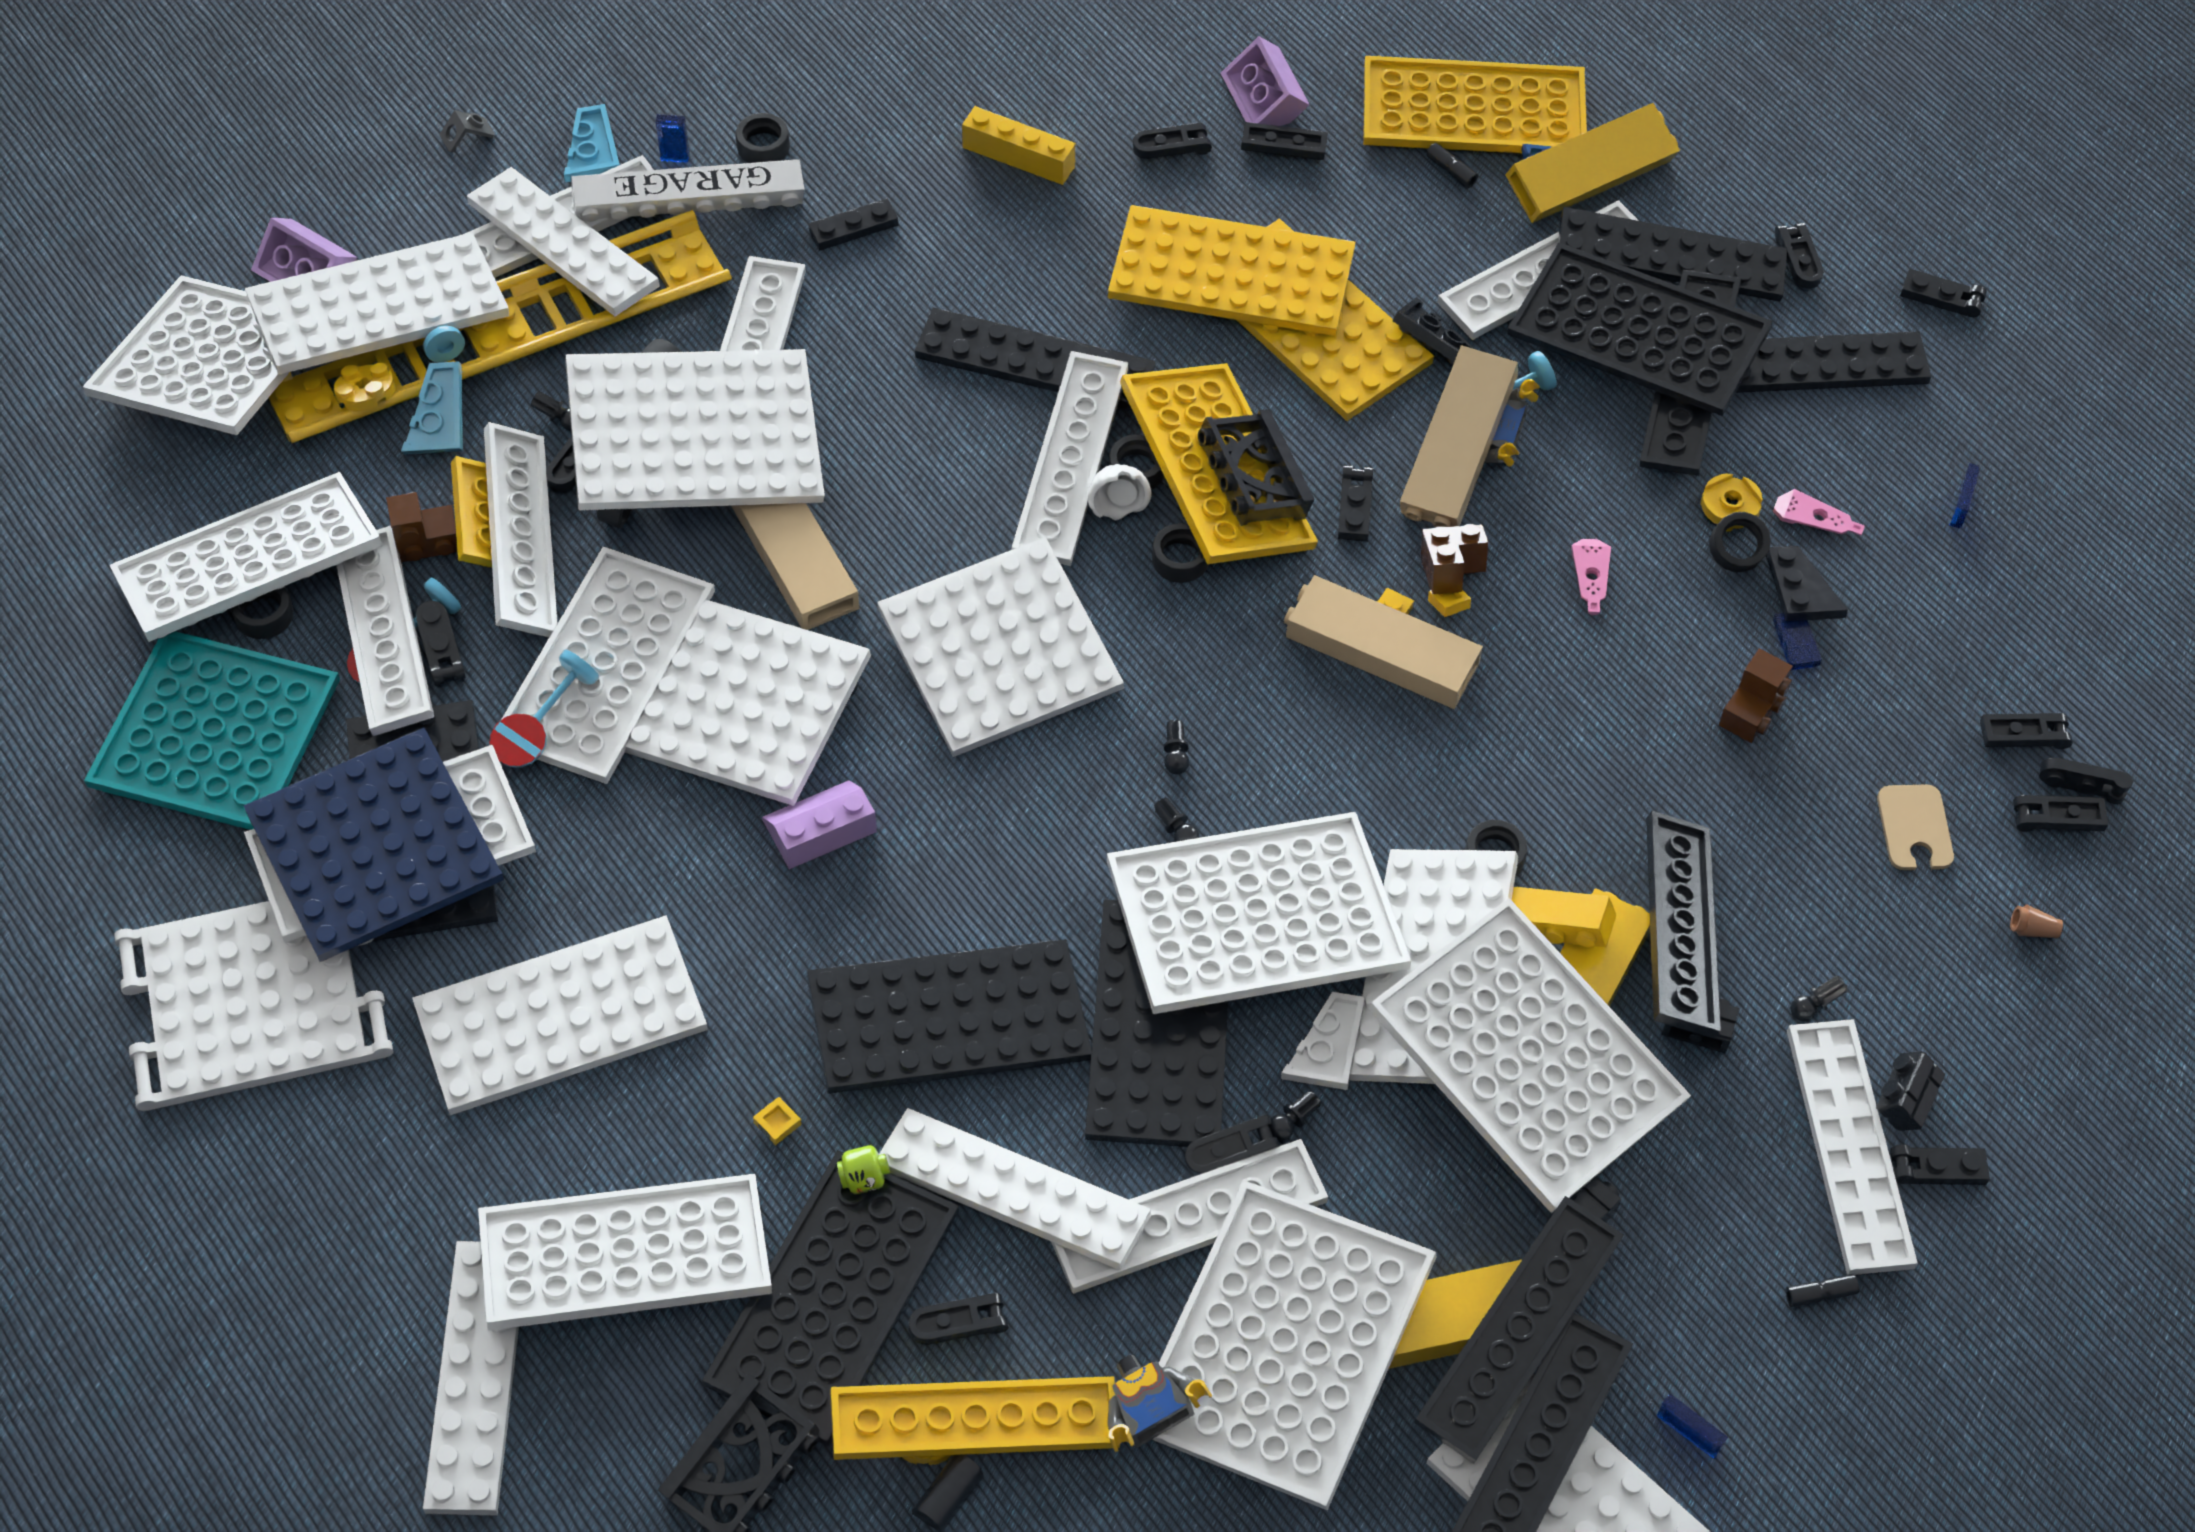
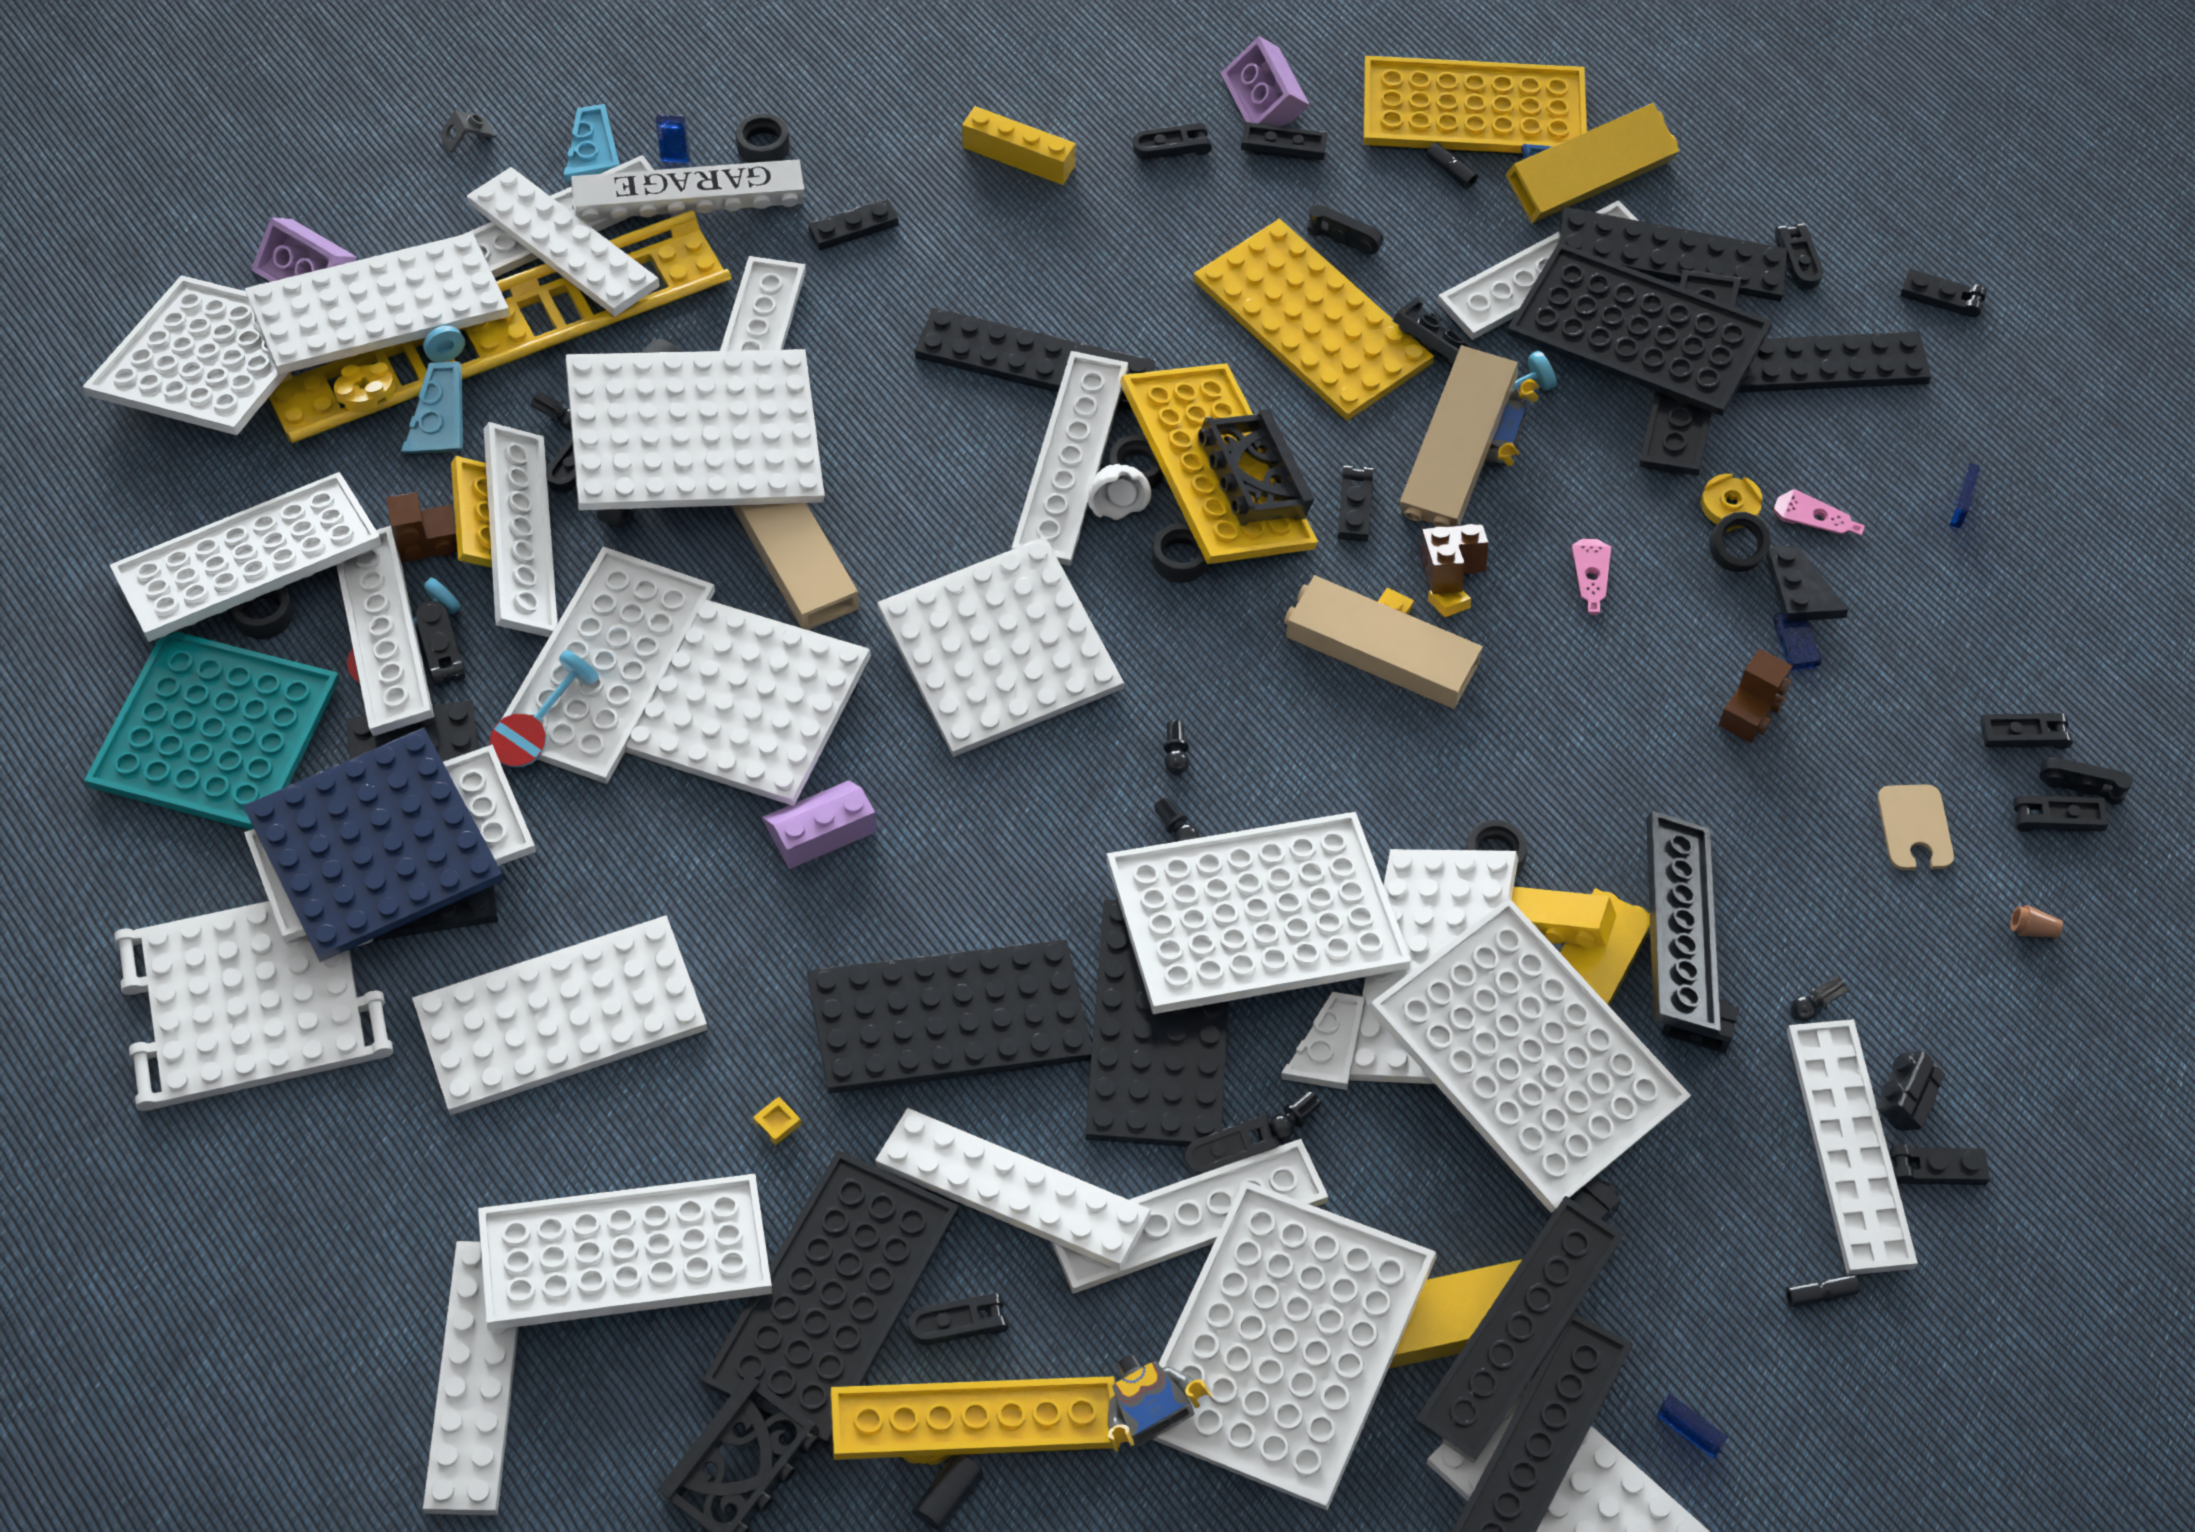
(862, 1169): lime head -> none
(1232, 270): yellow plate -> none
(1344, 229): none -> black plate

